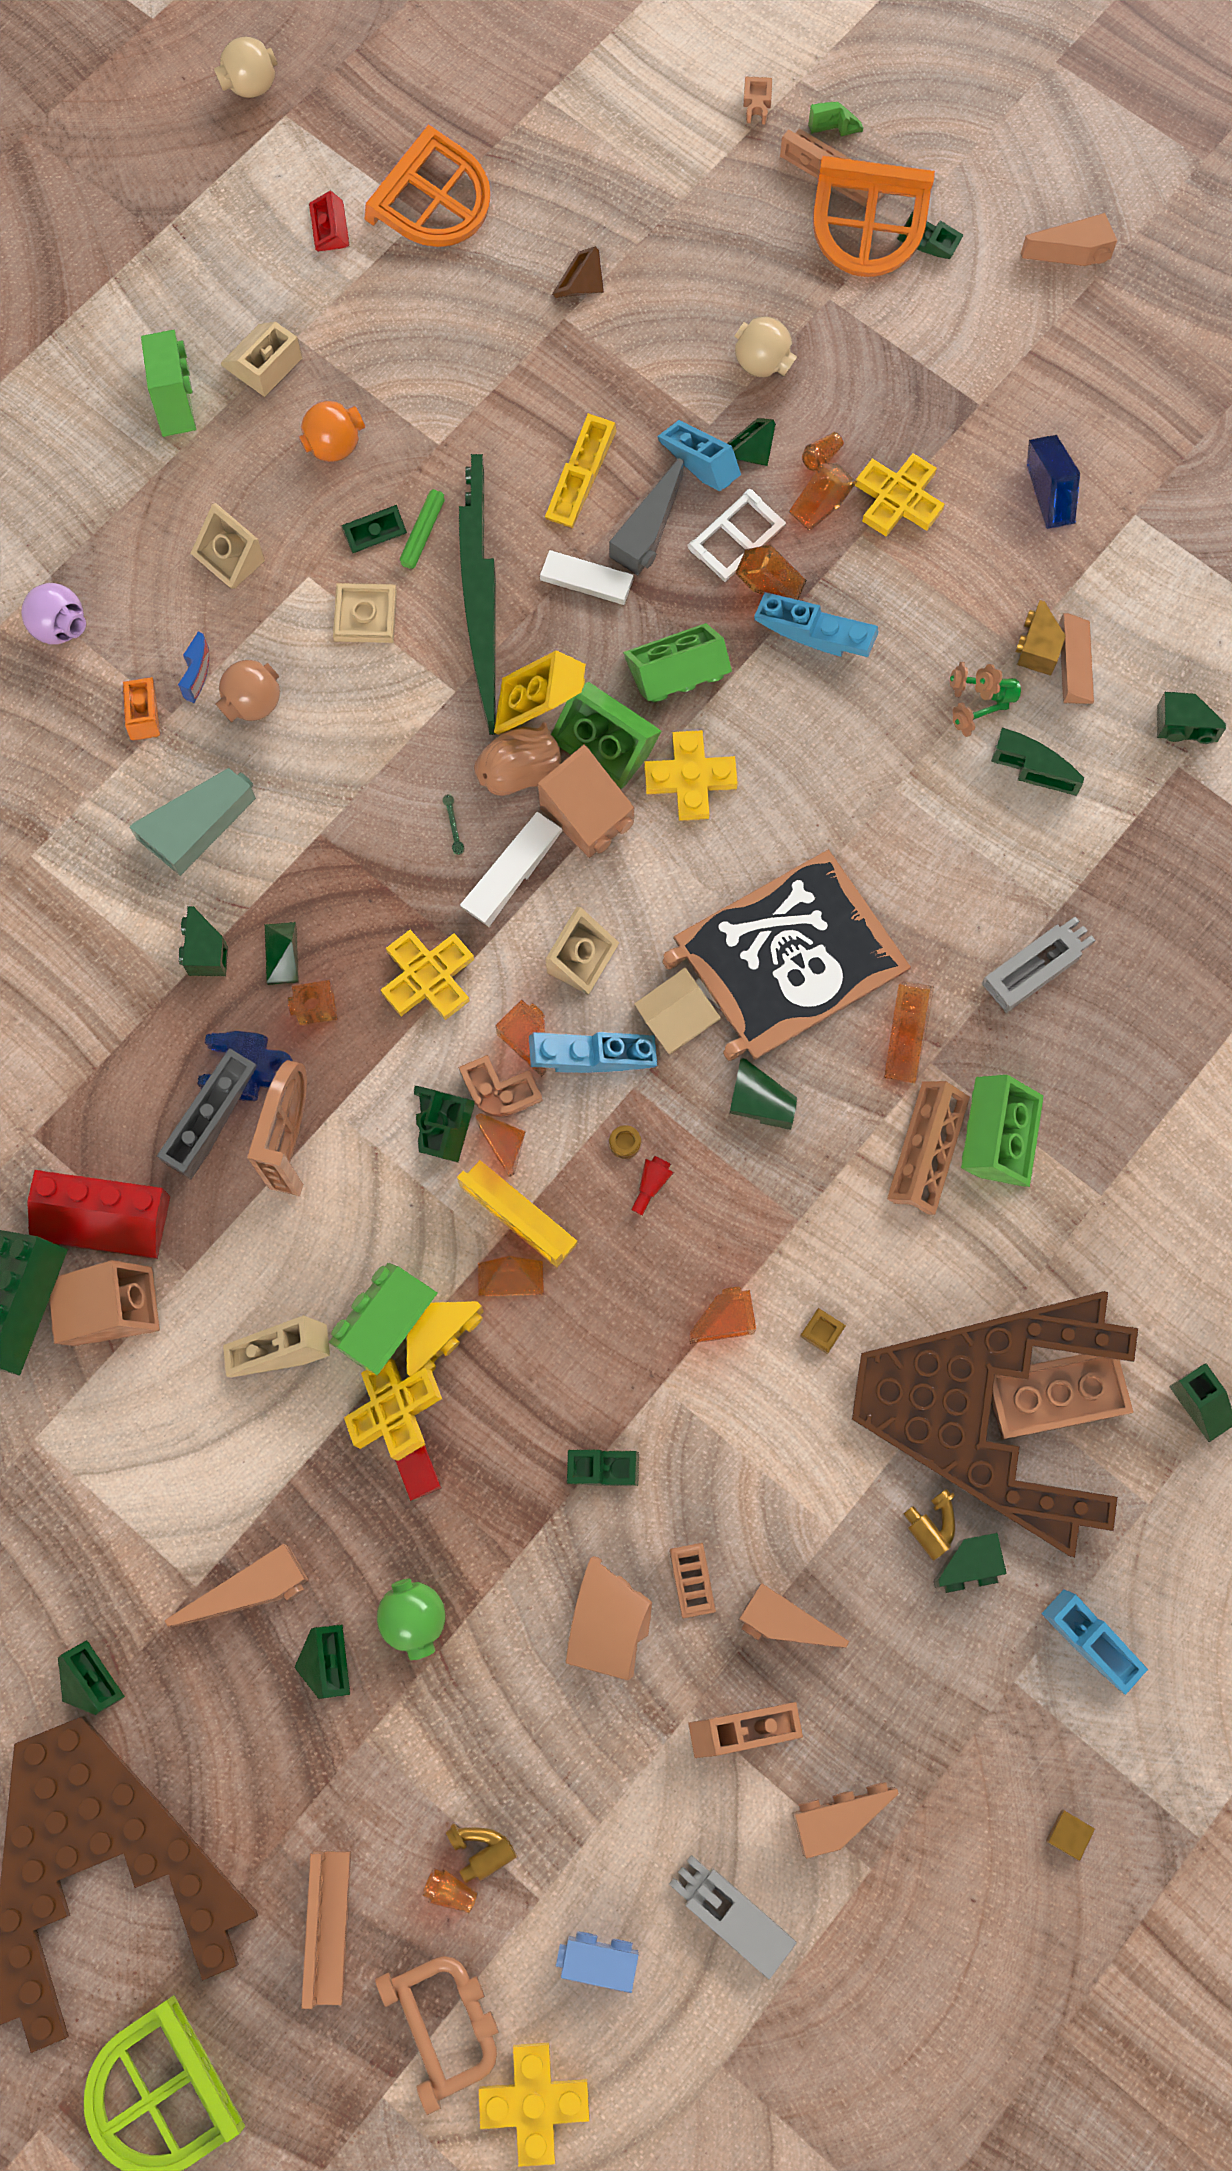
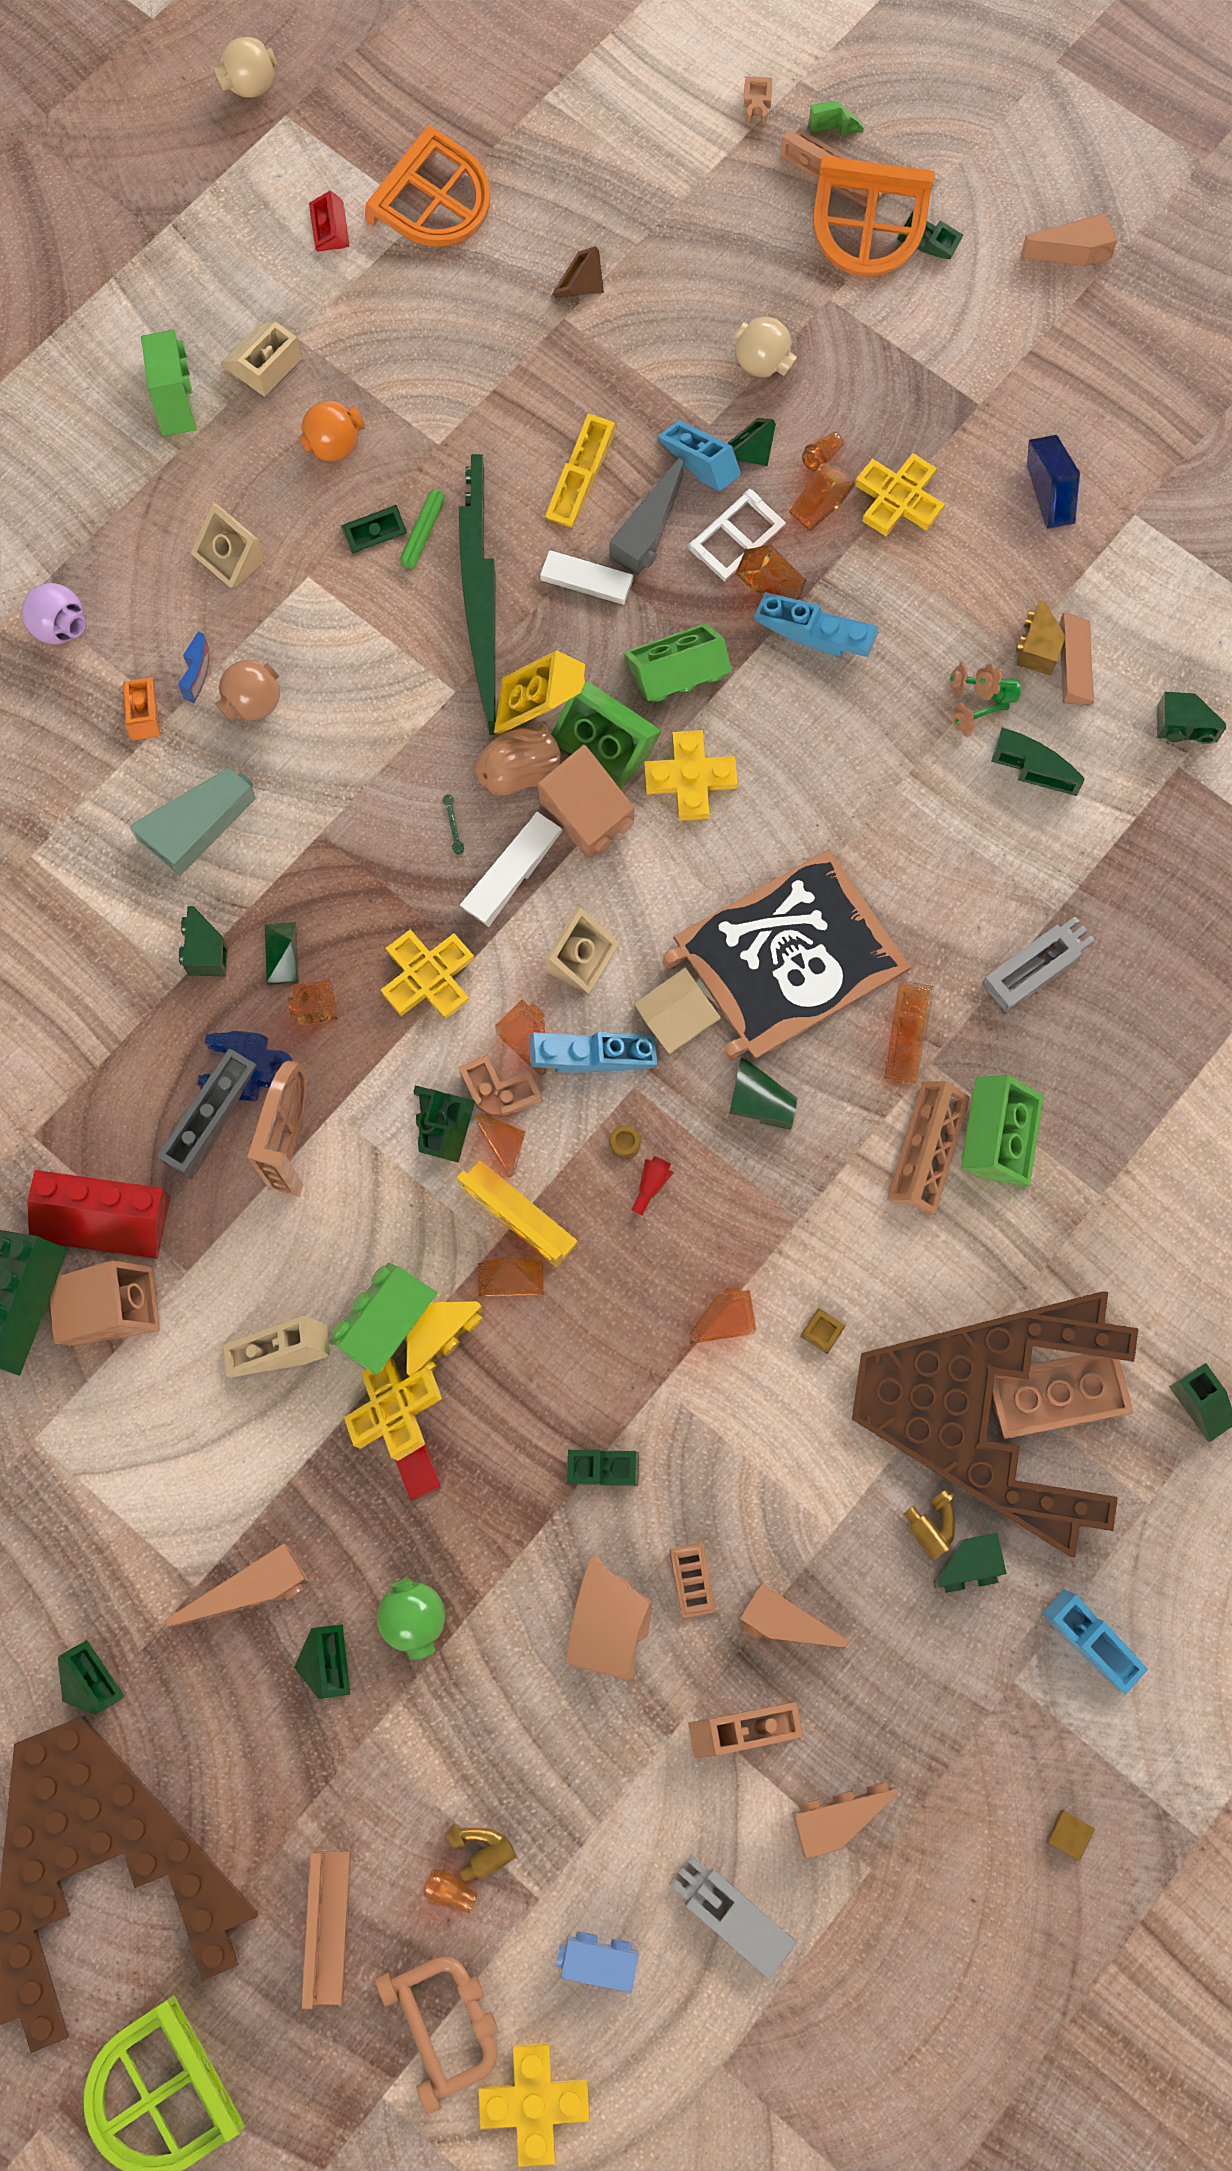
(364, 613): tan tile -> none

